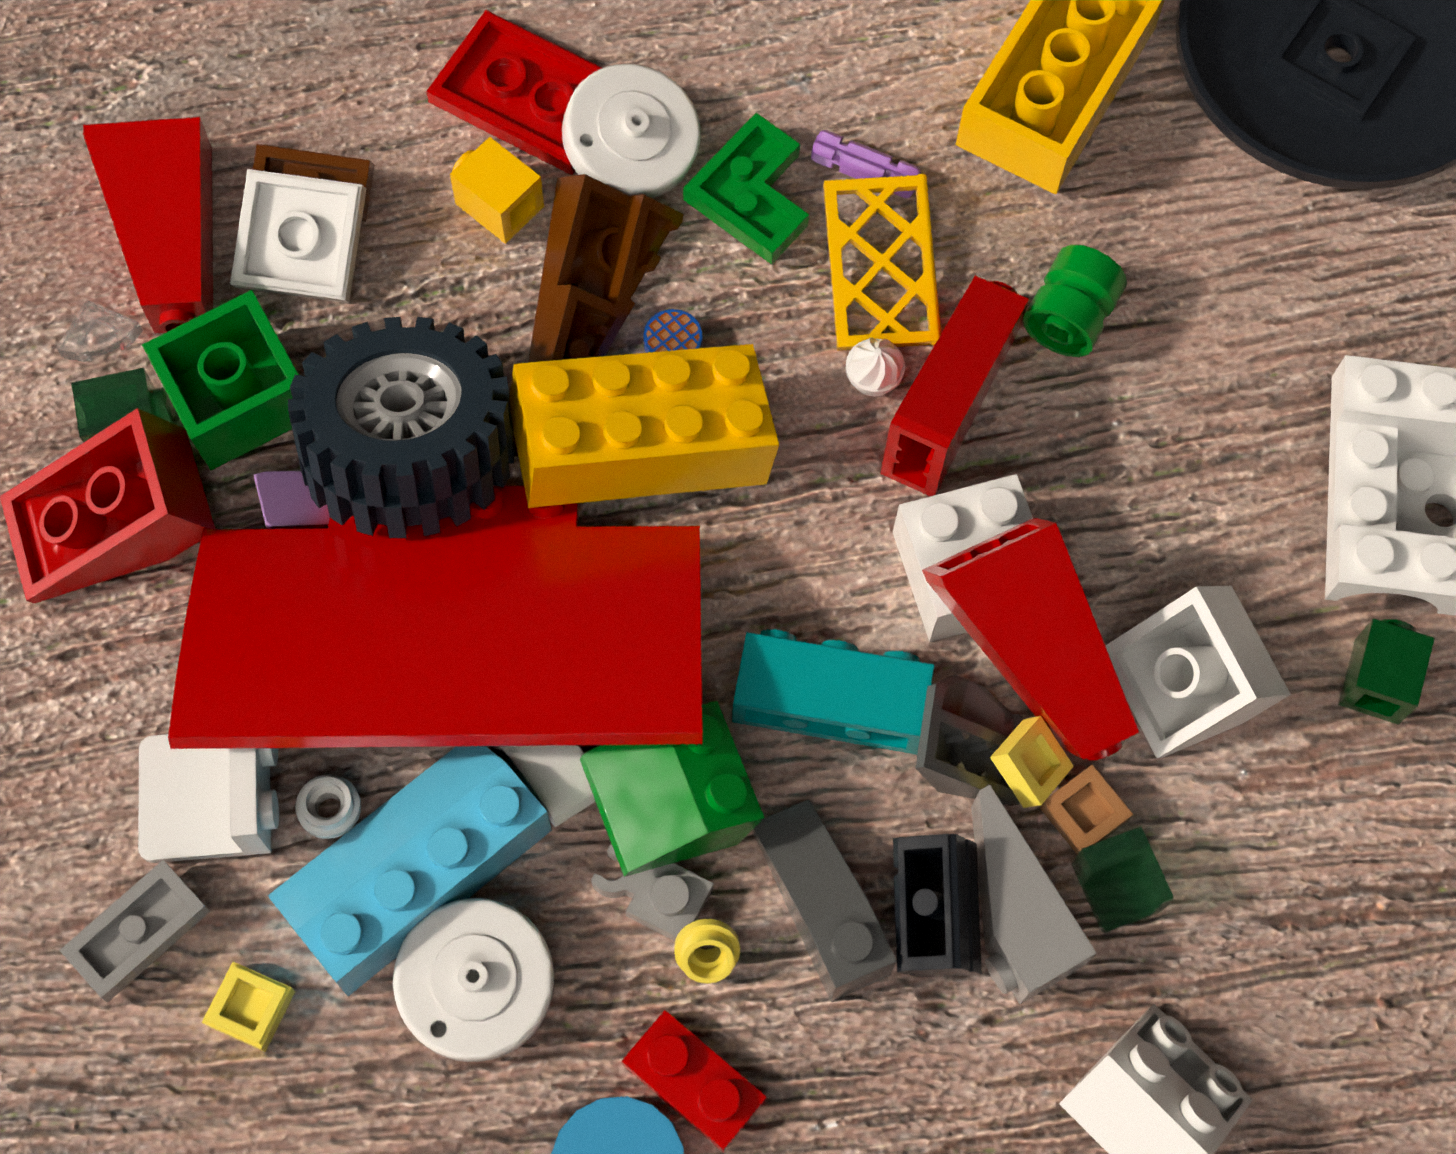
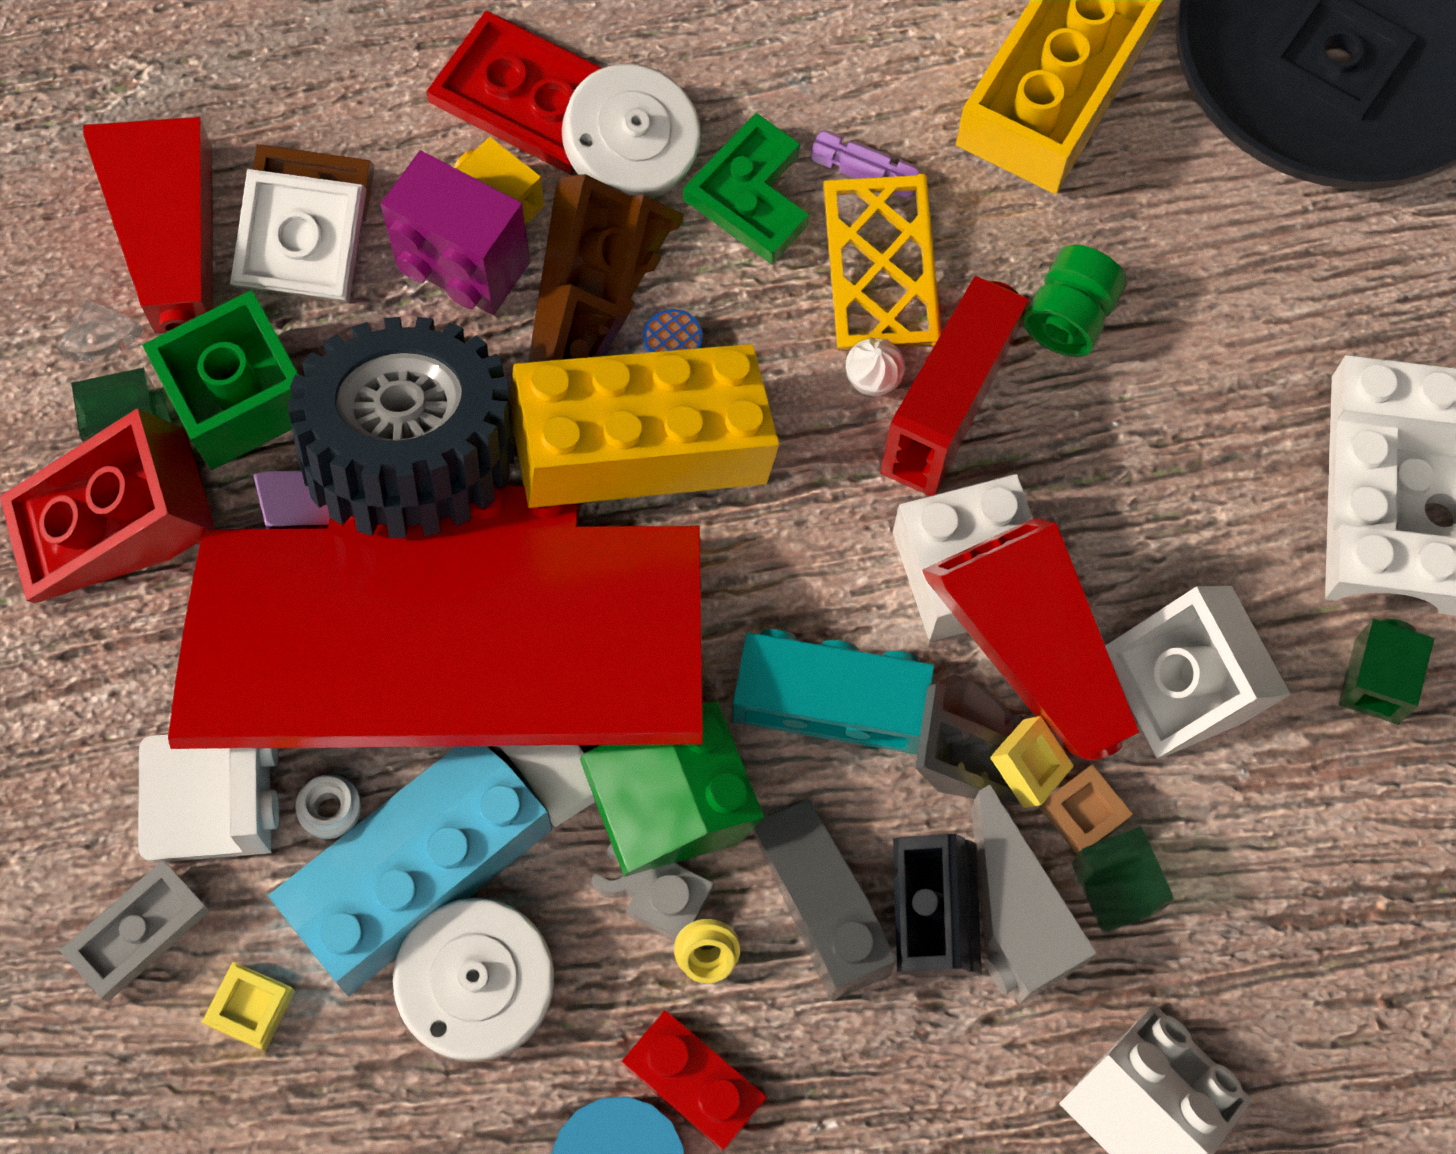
(456, 233): none -> magenta brick

